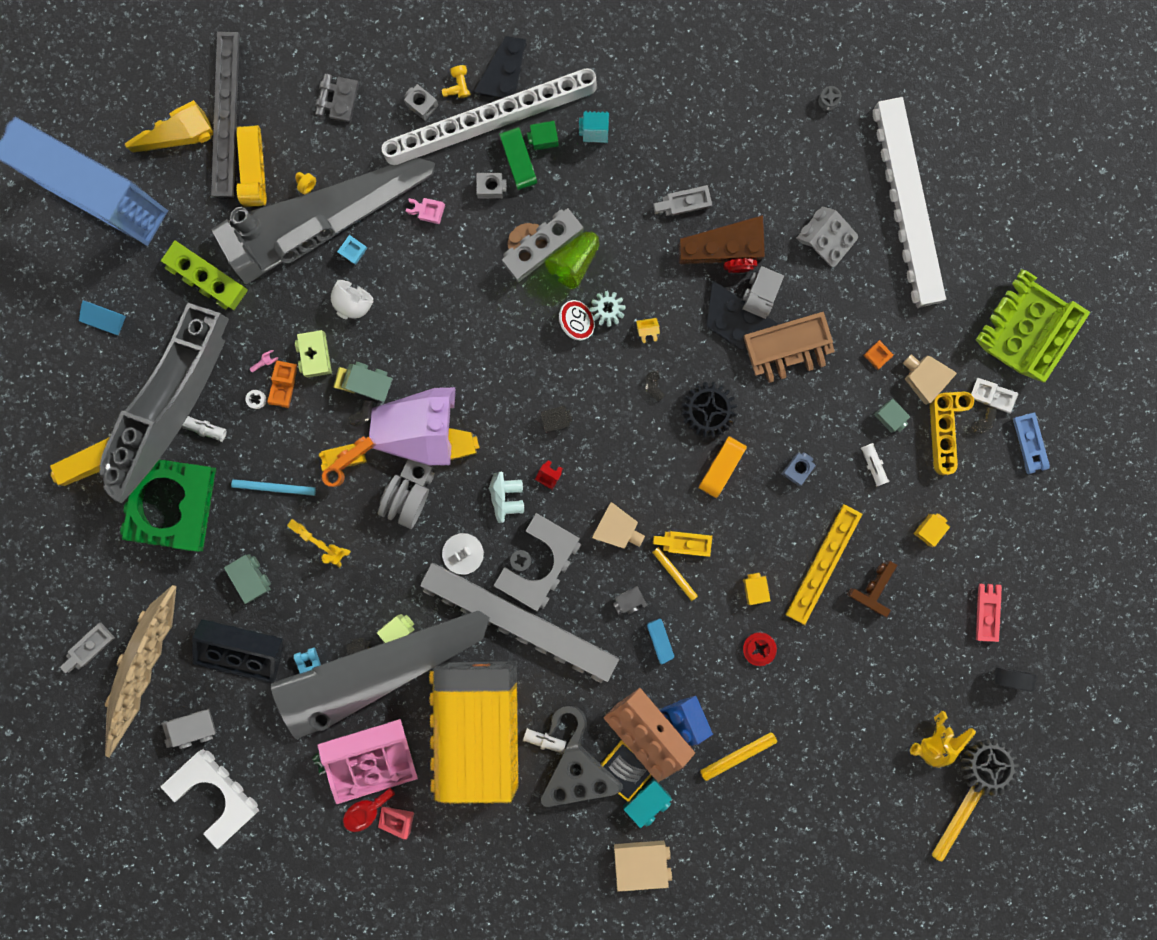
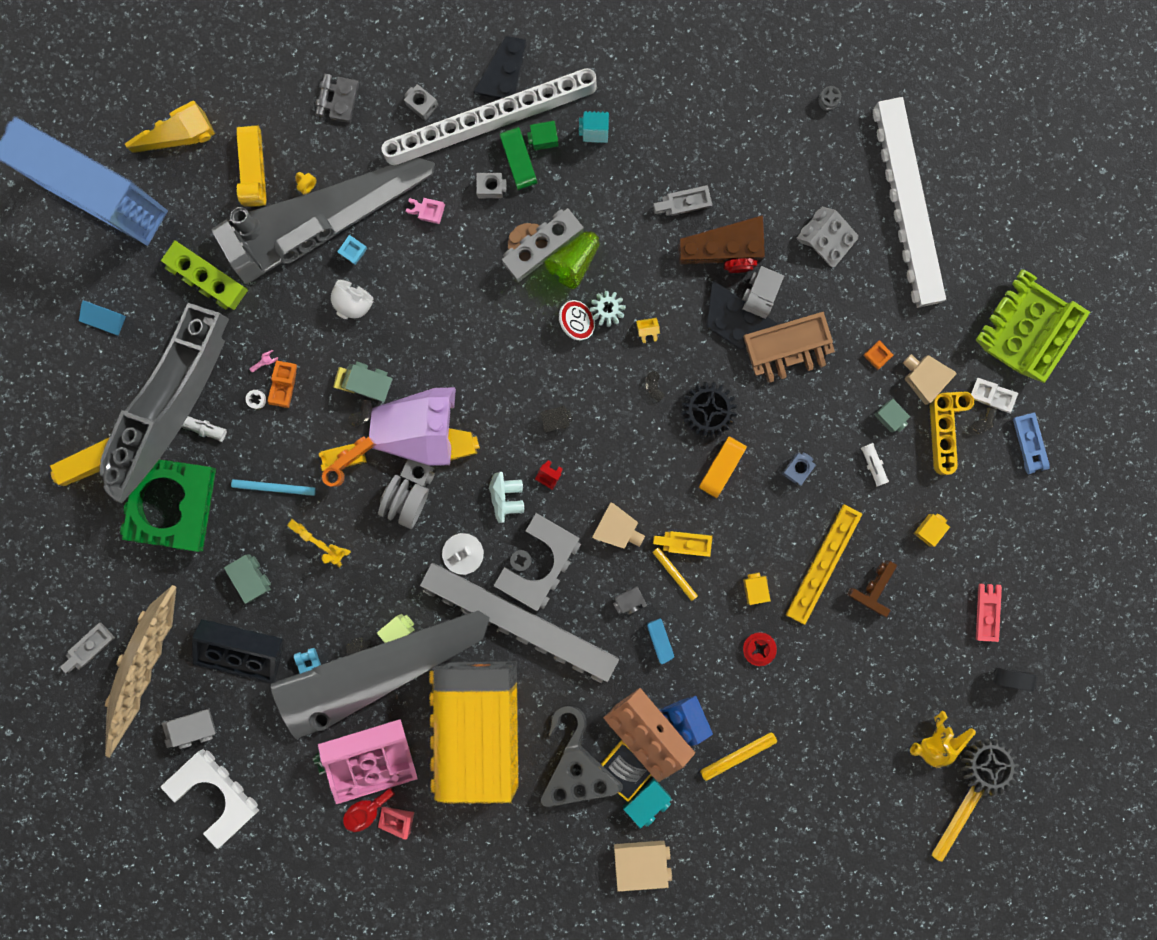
(225, 114): flat silver plate -> none
(317, 342): yellowish green brick -> none
(460, 89): yellow piece -> none
(544, 741): white pin -> none

